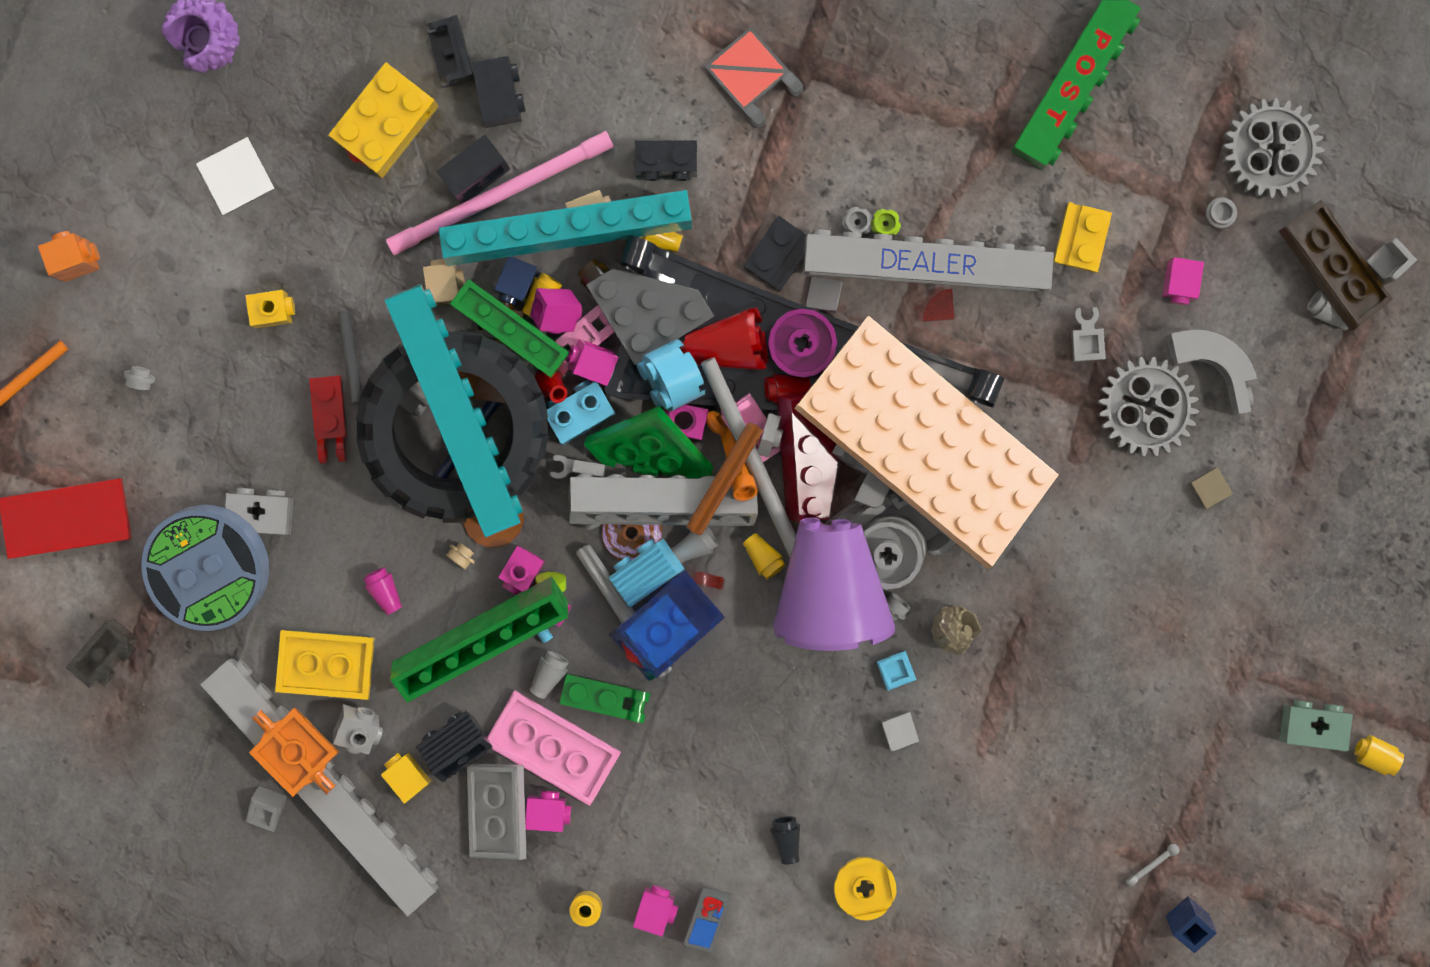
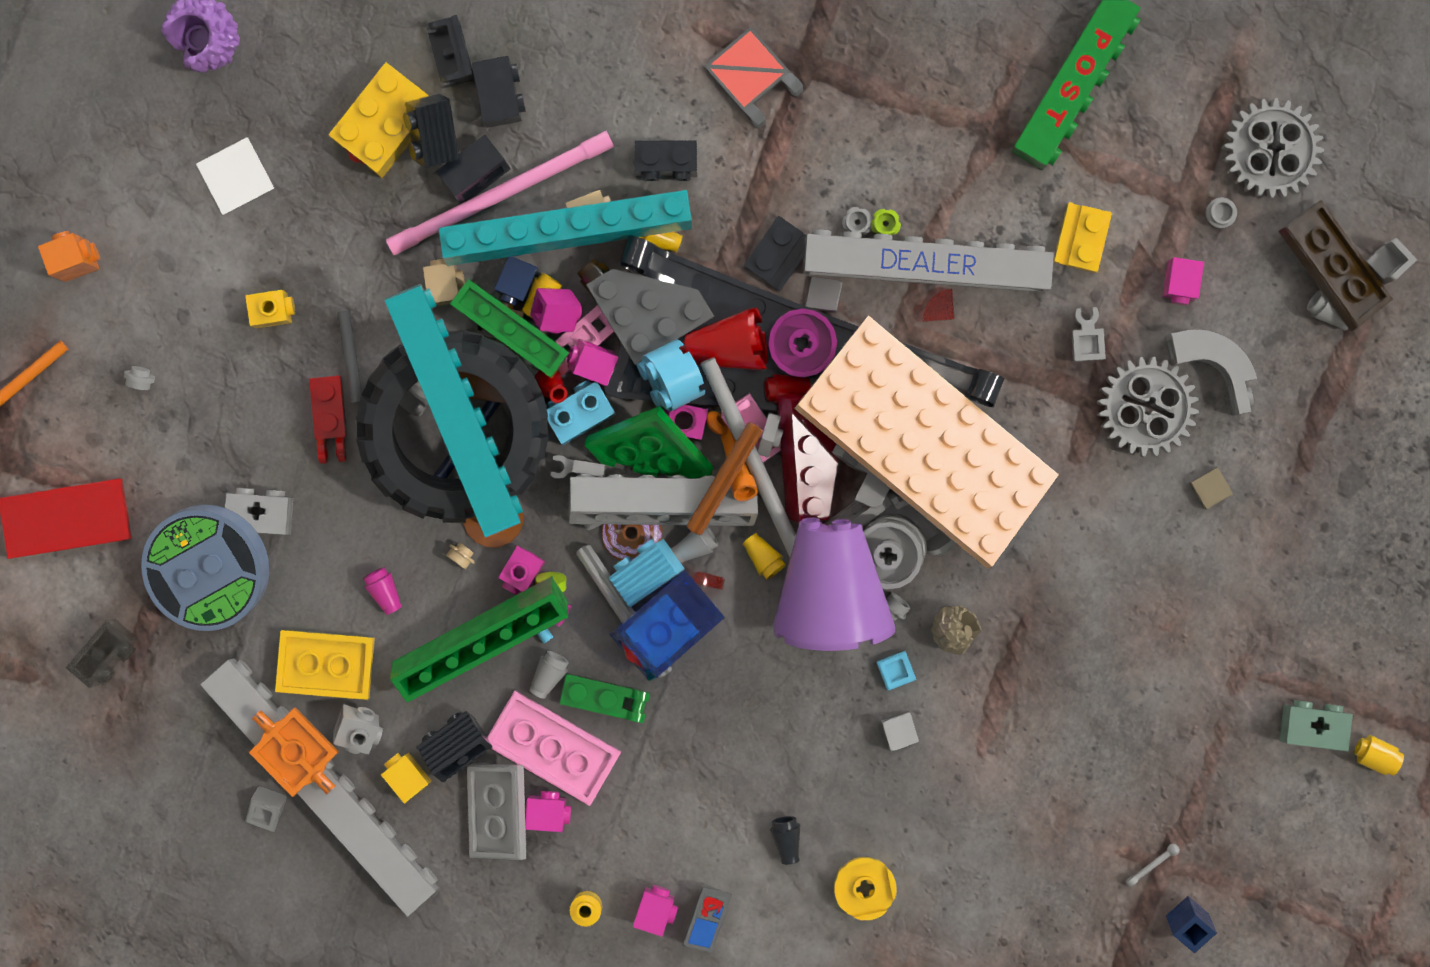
(431, 130): none -> black brick

